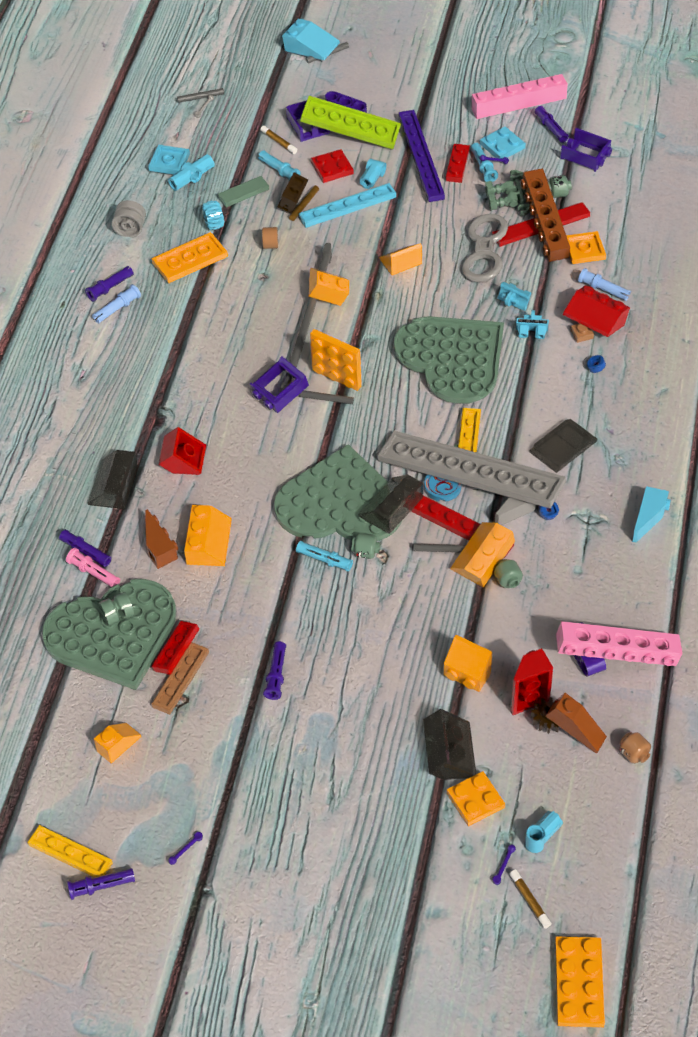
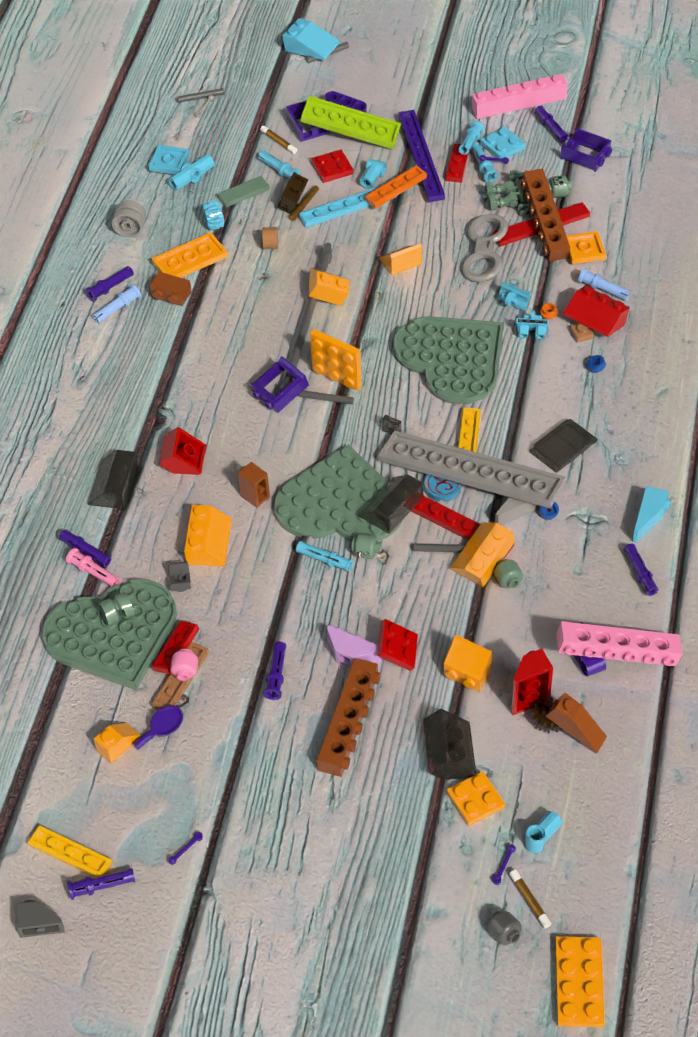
(36, 919): none -> dark grey slope
(159, 546): dark orange slope -> none
(162, 724): none -> dark purple piece
(170, 288): none -> dark orange brick
(179, 576): none -> dark grey bracket
(184, 664): none -> bright pink head
(253, 484): none -> dark orange brick
(349, 646): none -> lavender slope
(360, 672): none -> dark orange brick
(390, 424): none -> clear smoke tile
(395, 186): none -> orange tile
(397, 644): none -> red plate
(472, 135): none -> medium azure pin
(504, 927): none -> dark grey head
(548, 311): none -> orange plate
(635, 747): medium nougat head -> none
(644, 576): none -> dark purple pin

